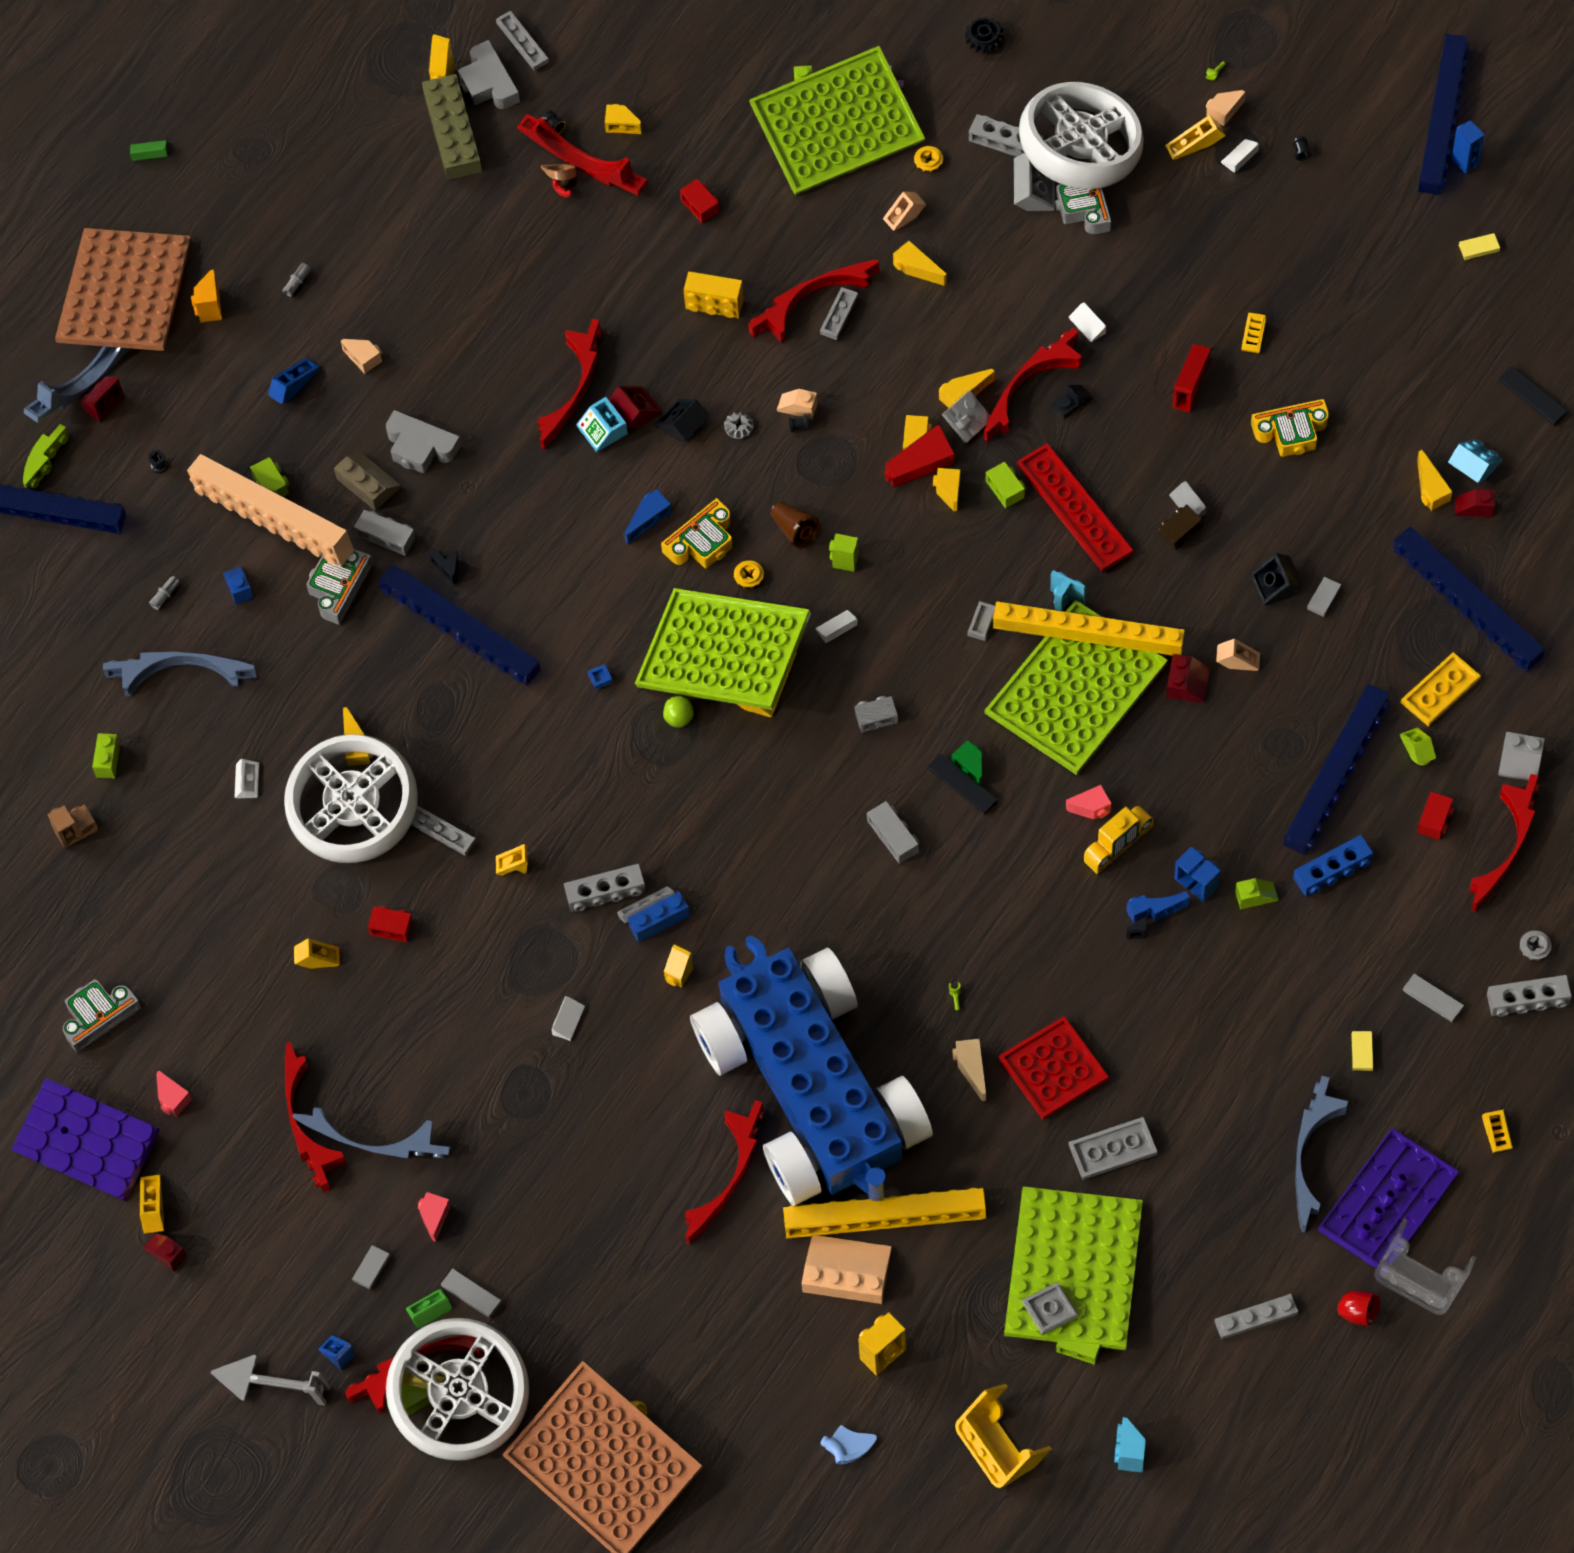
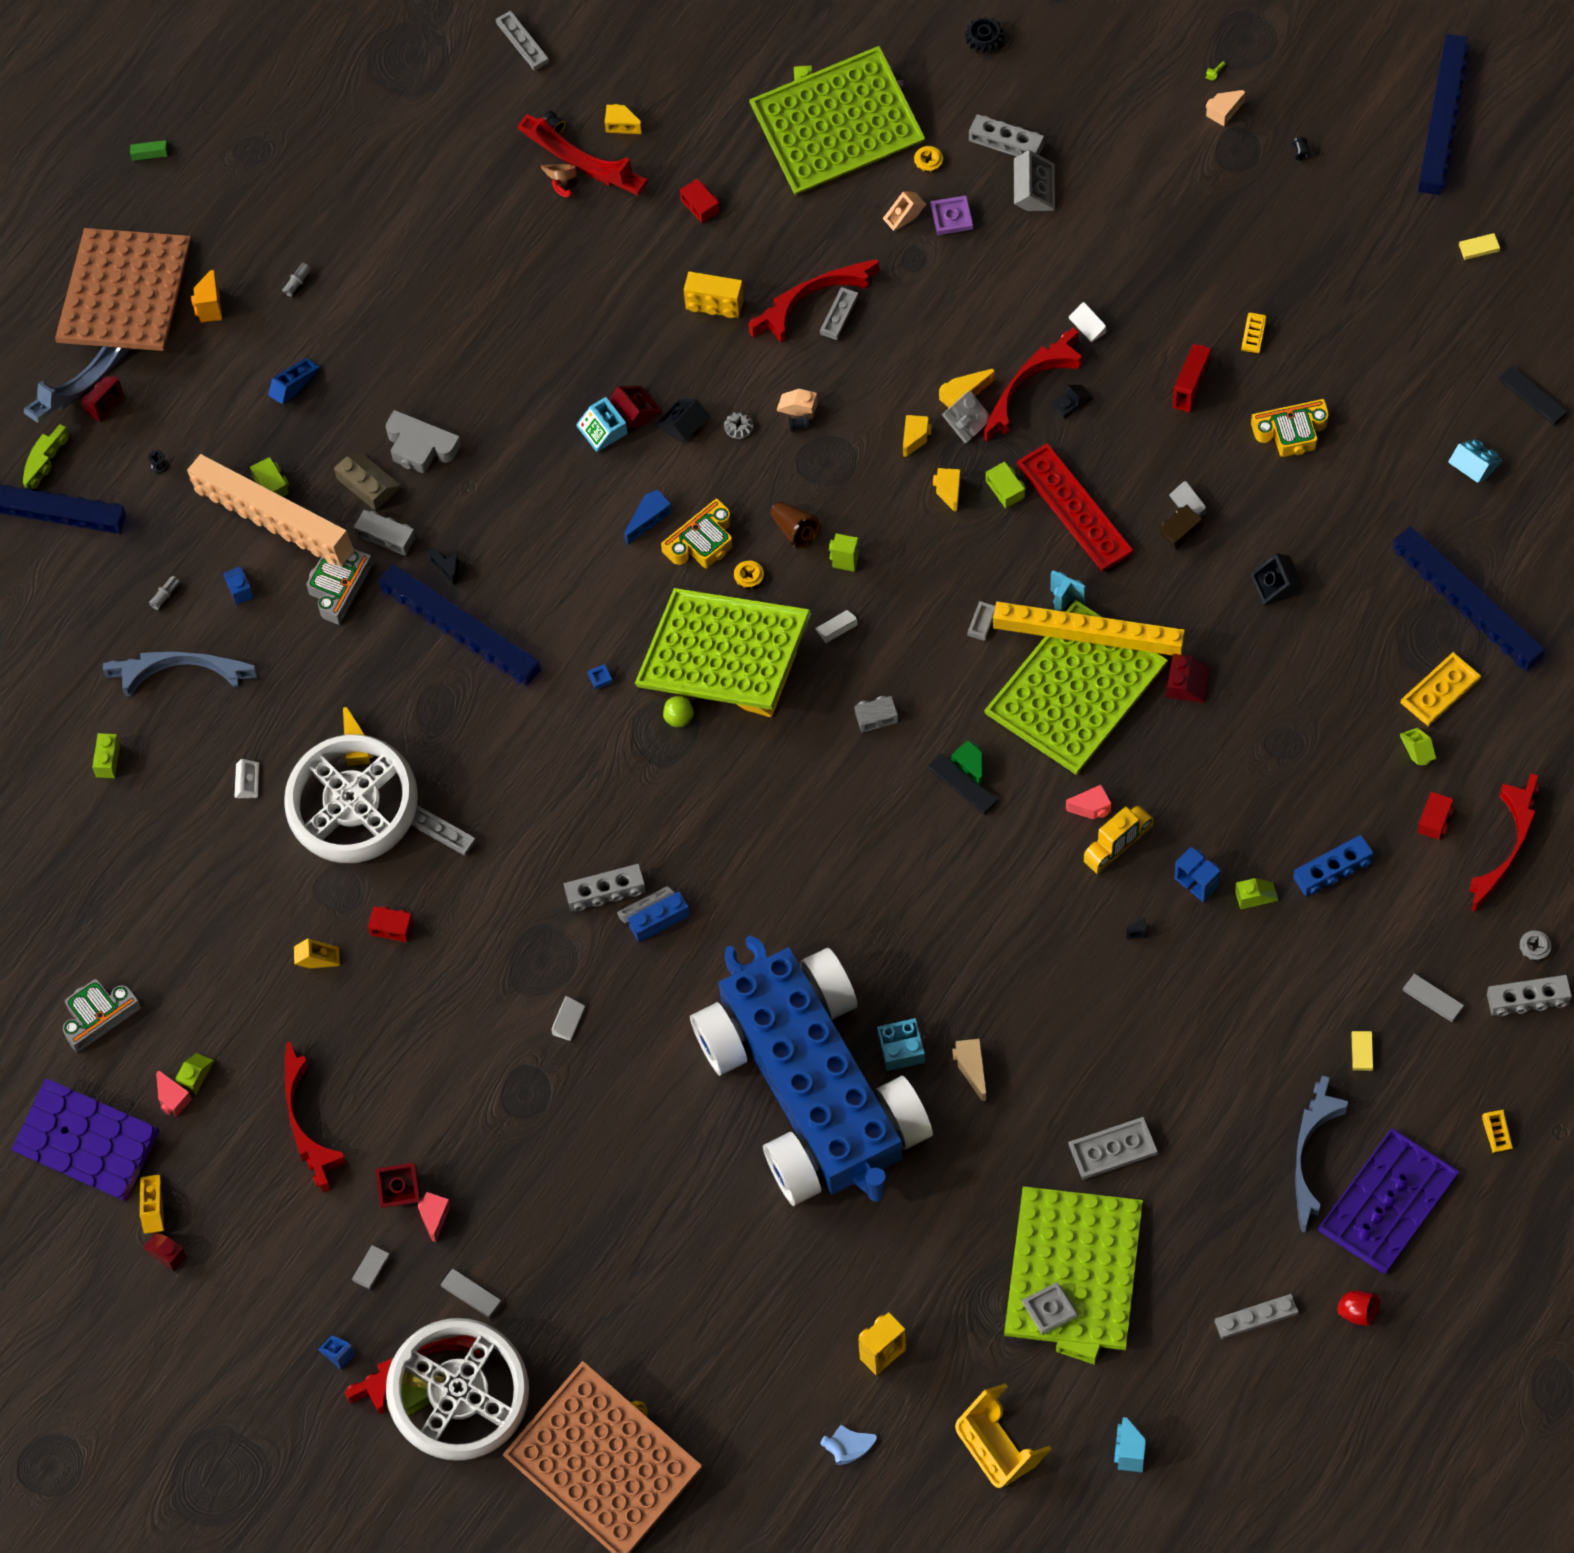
(72, 825): medium nougat brick -> none
(194, 1072): none -> lime slope
(240, 1375): light grey piece -> none
(362, 353): light nougat slope -> none
(398, 1185): none -> dark red slope
(418, 1142): sand blue slope -> none
(429, 1308): bright green slope -> none
(441, 58): yellow slope -> none
(451, 127): olive brick -> none
(487, 78): light grey brick -> none
(512, 860): yellow slope -> none
(585, 348): red slope -> none
(678, 966): yellow slope -> none
(745, 1133): red slope -> none
(846, 1269): light nougat slope -> none
(884, 1214): yellow brick -> none
(893, 832): light grey brick -> none
(901, 1044): none -> medium azure slope
(917, 264): yellow slope -> none
(920, 458): red slope -> none
(951, 215): none -> medium lavender plate
(955, 993): lime hand -> none
(1053, 1067): red plate -> none
(1081, 135): white wheel -> none
(1085, 206): brick -> none
(1158, 908): blue slope -> none
(1196, 138): yellow slope -> none
(1238, 656): light nougat slope -> none
(1240, 155): white slope -> none
(1324, 596): light grey tile -> none
(1336, 768): clear blue brick -> none
(1417, 1281): clear windscreen -> none
(1433, 487): yellow slope -> none
(1467, 146): blue brick -> none
(1475, 503): dark red slope -> none
(1520, 756): light grey slope -> none

